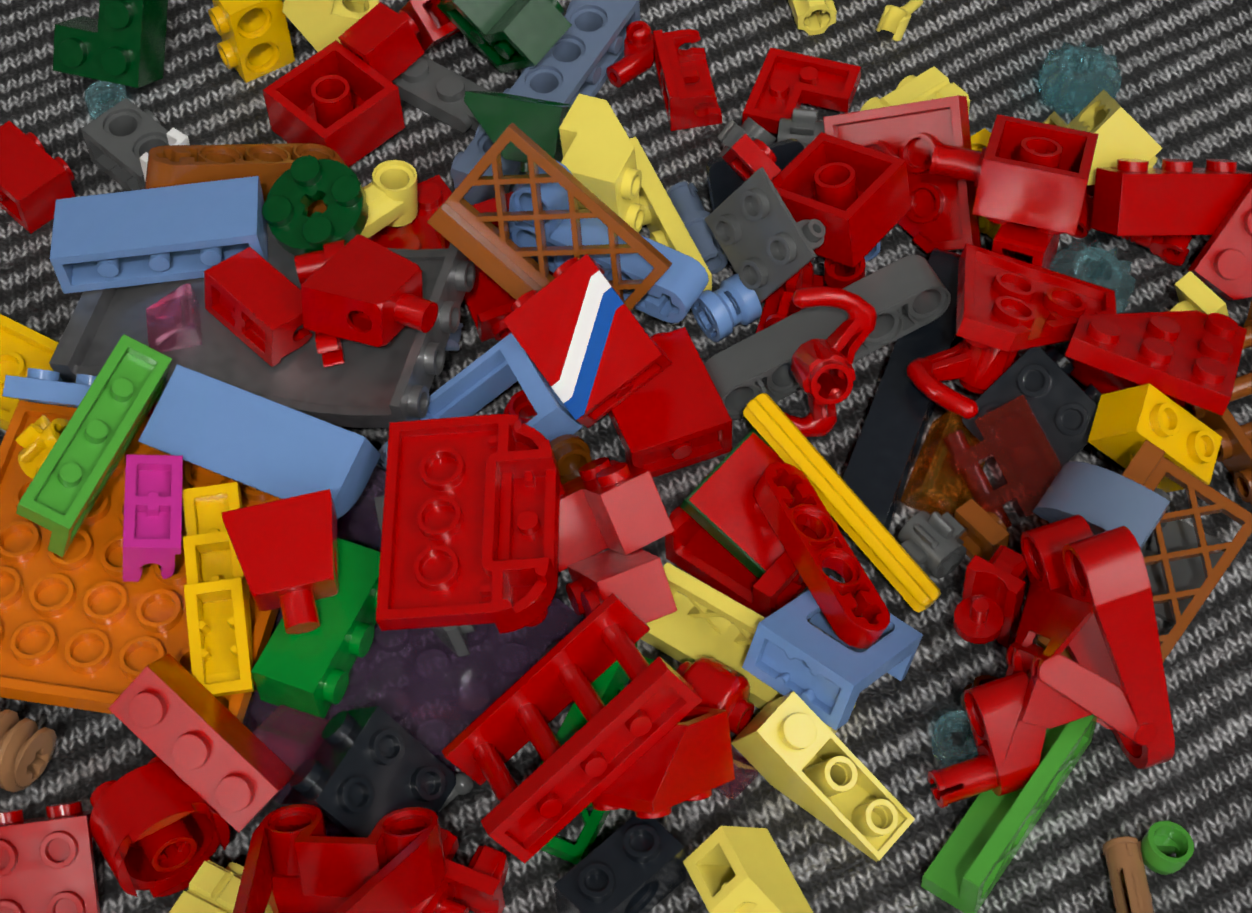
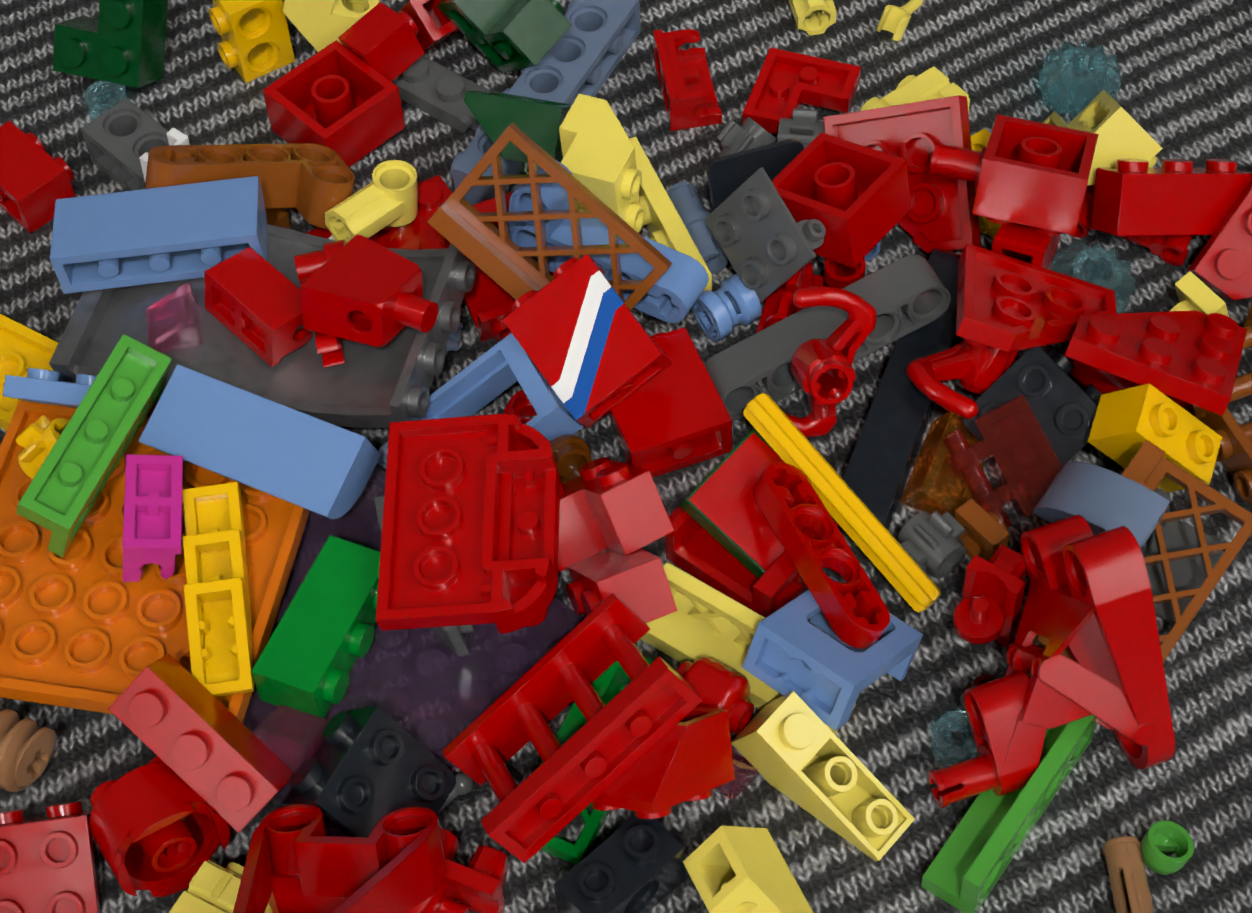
(288, 555): red torso -> none
(300, 187): dark green plate -> none
(637, 55): red arm -> none
(748, 156): red plate -> none

